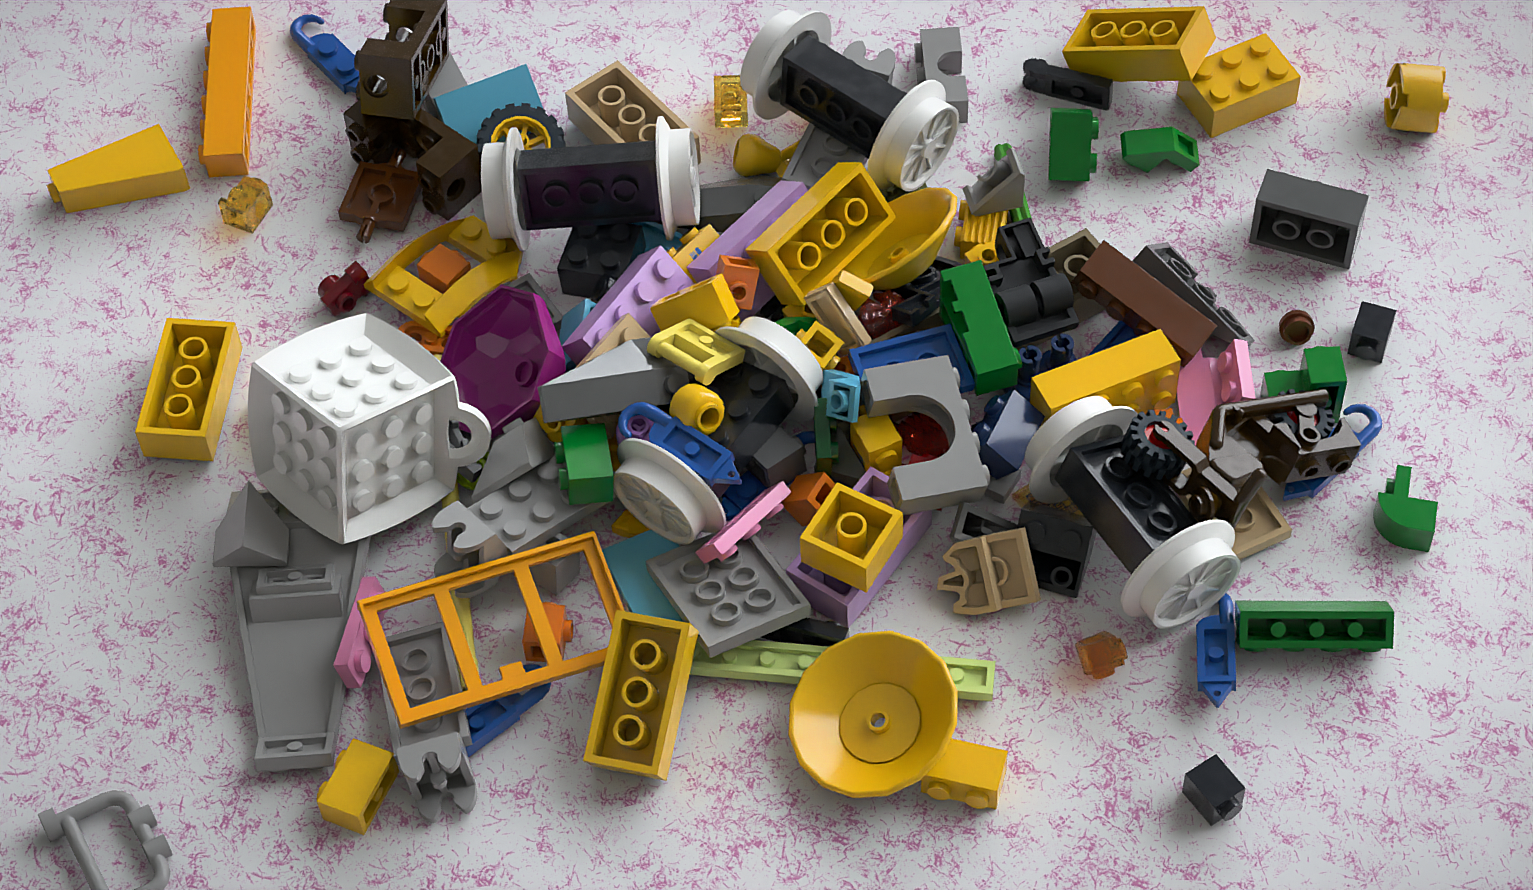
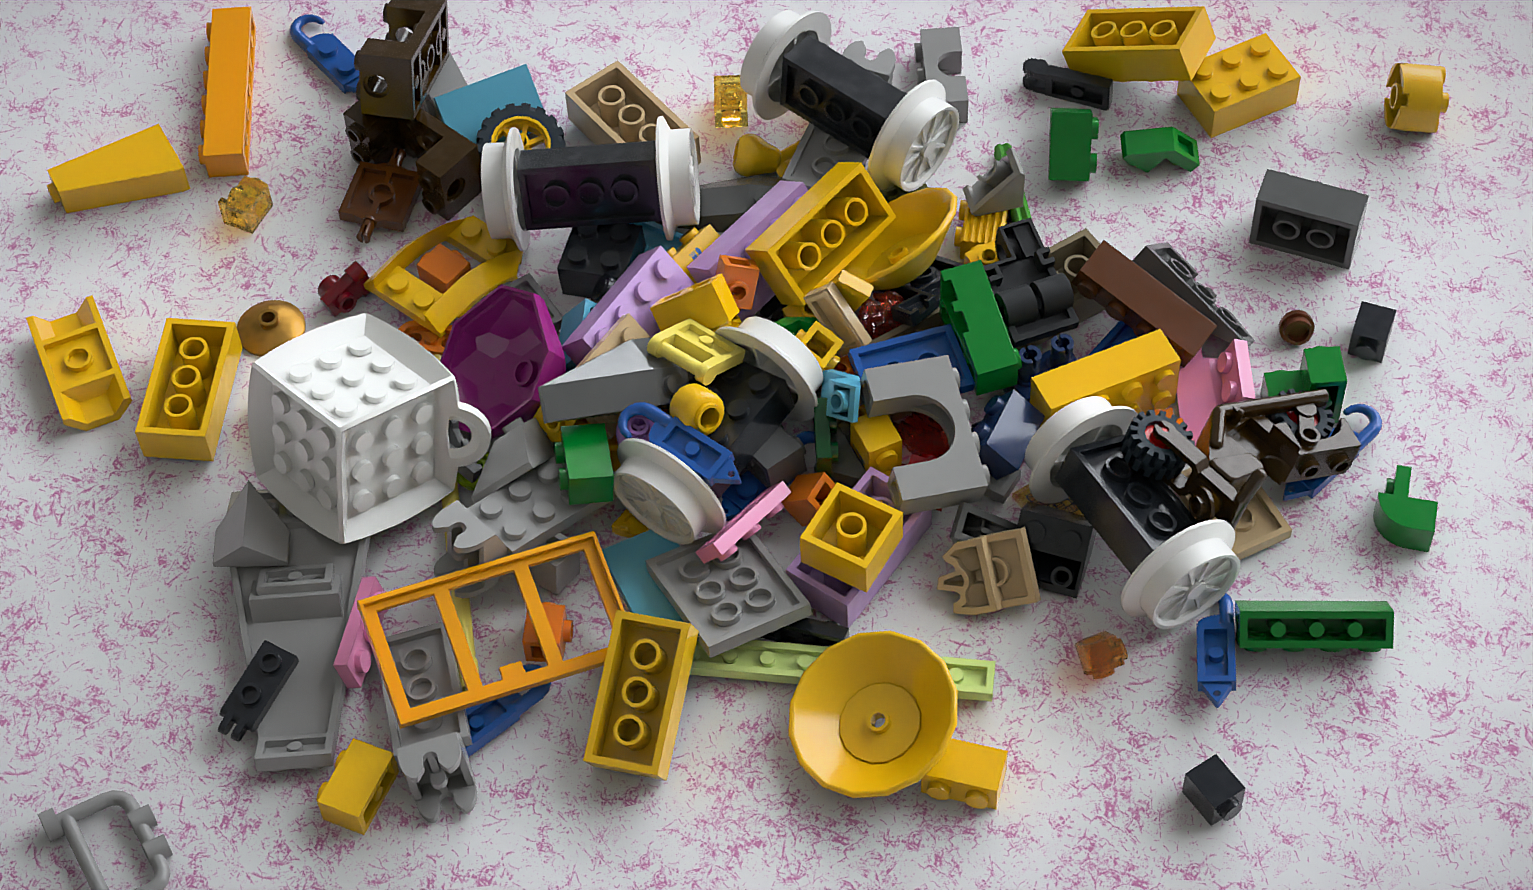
(81, 367): none -> yellow piece
(256, 690): none -> black hinge
(261, 337): none -> pearl gold dish

